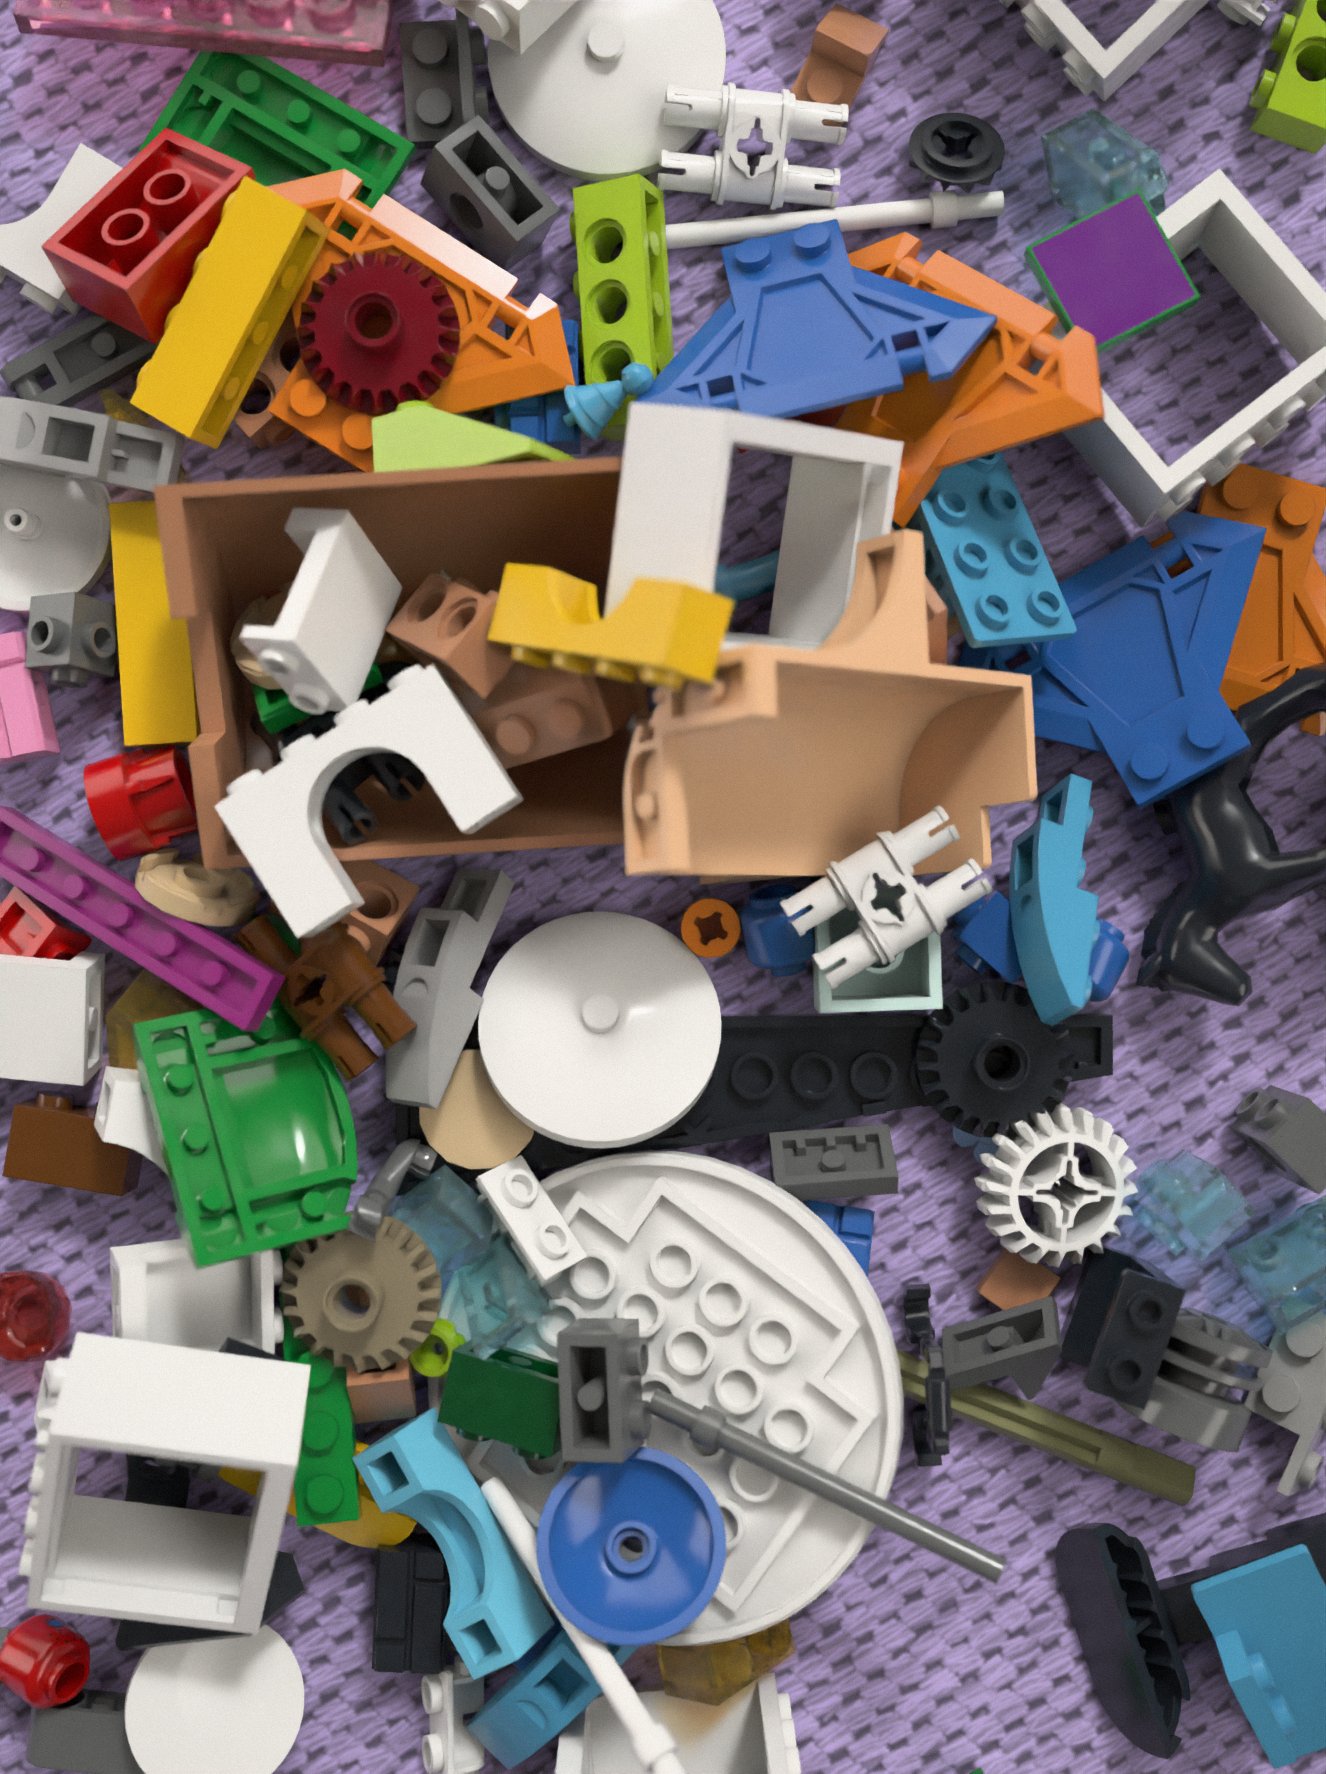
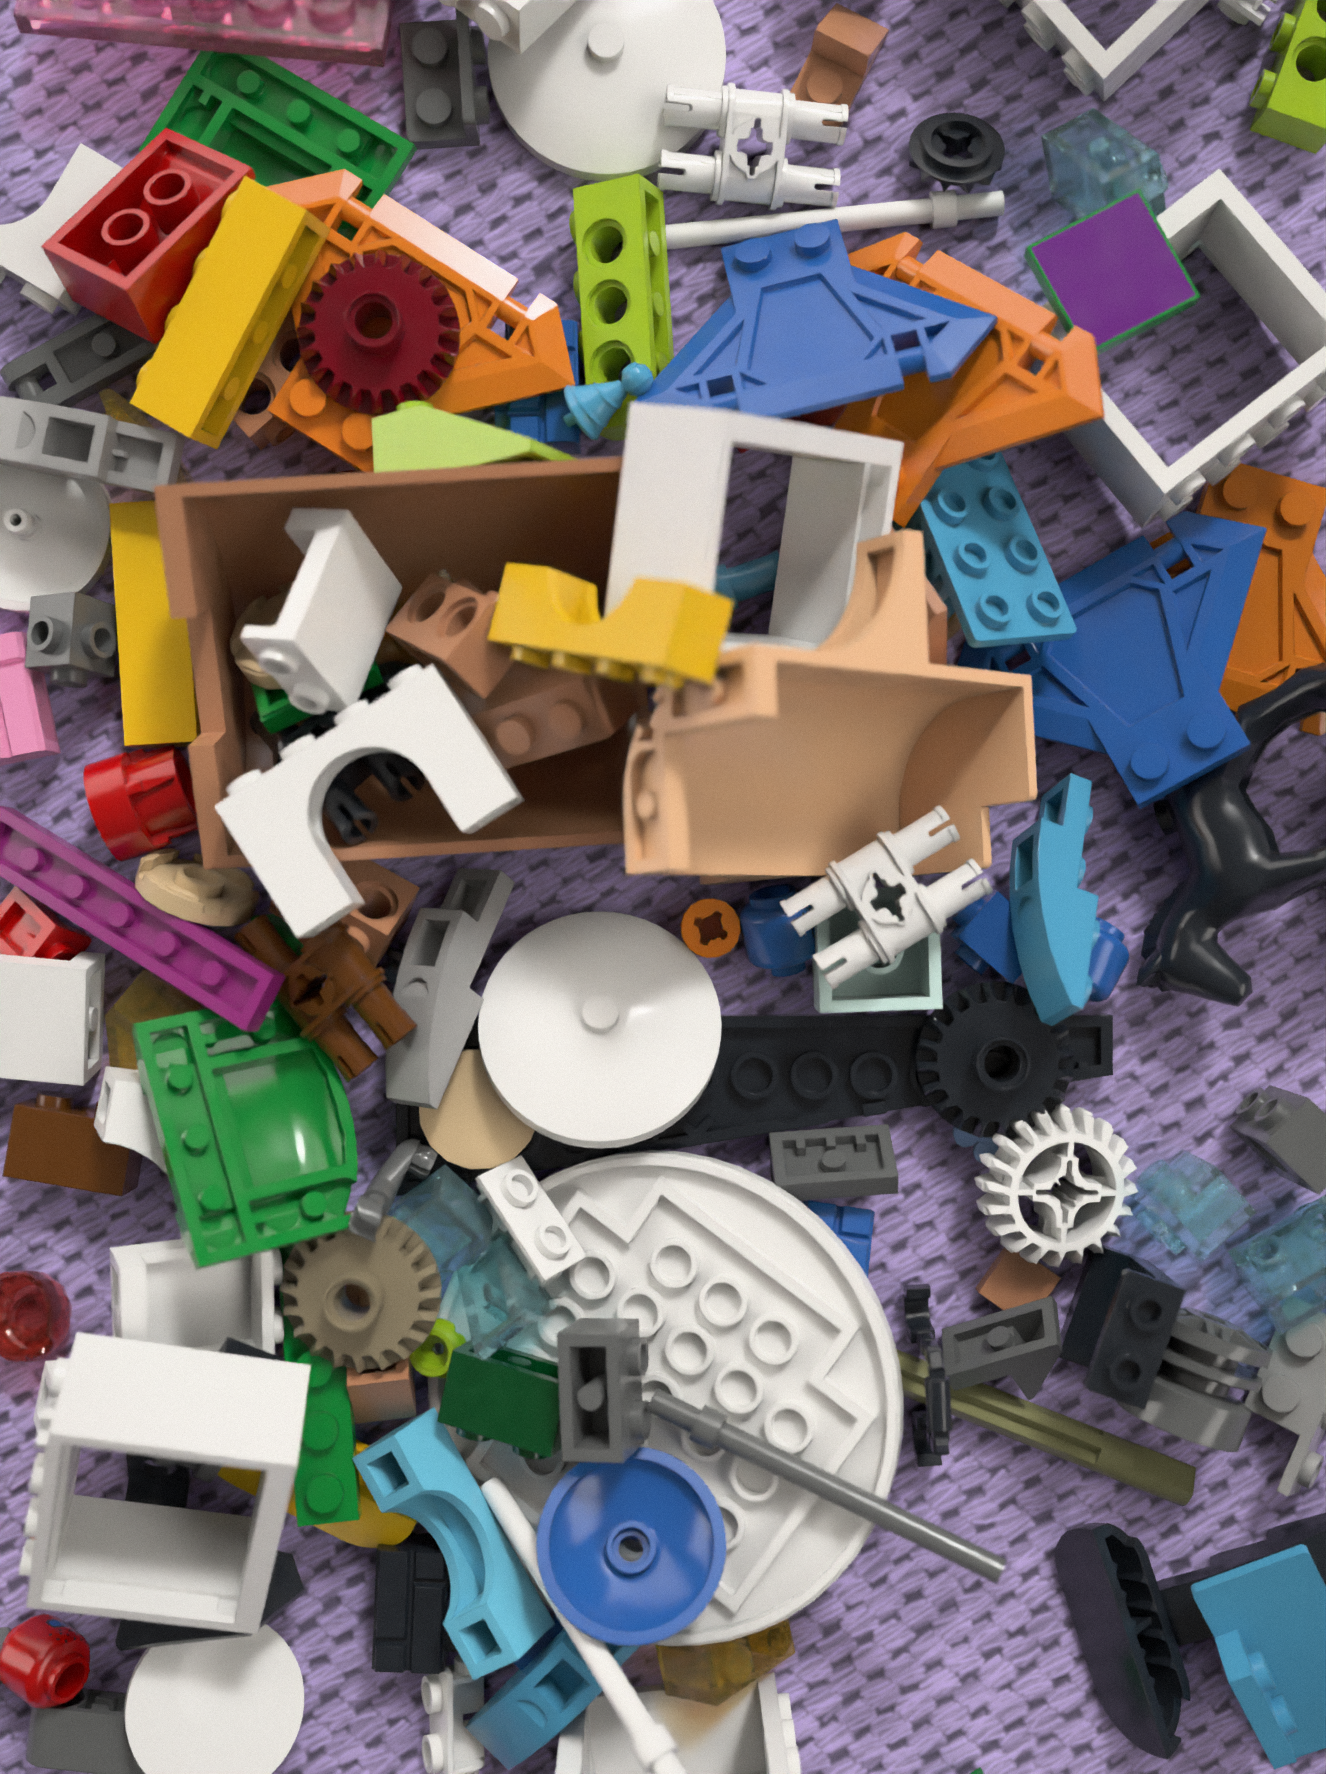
(489, 194): dark grey brick -> none

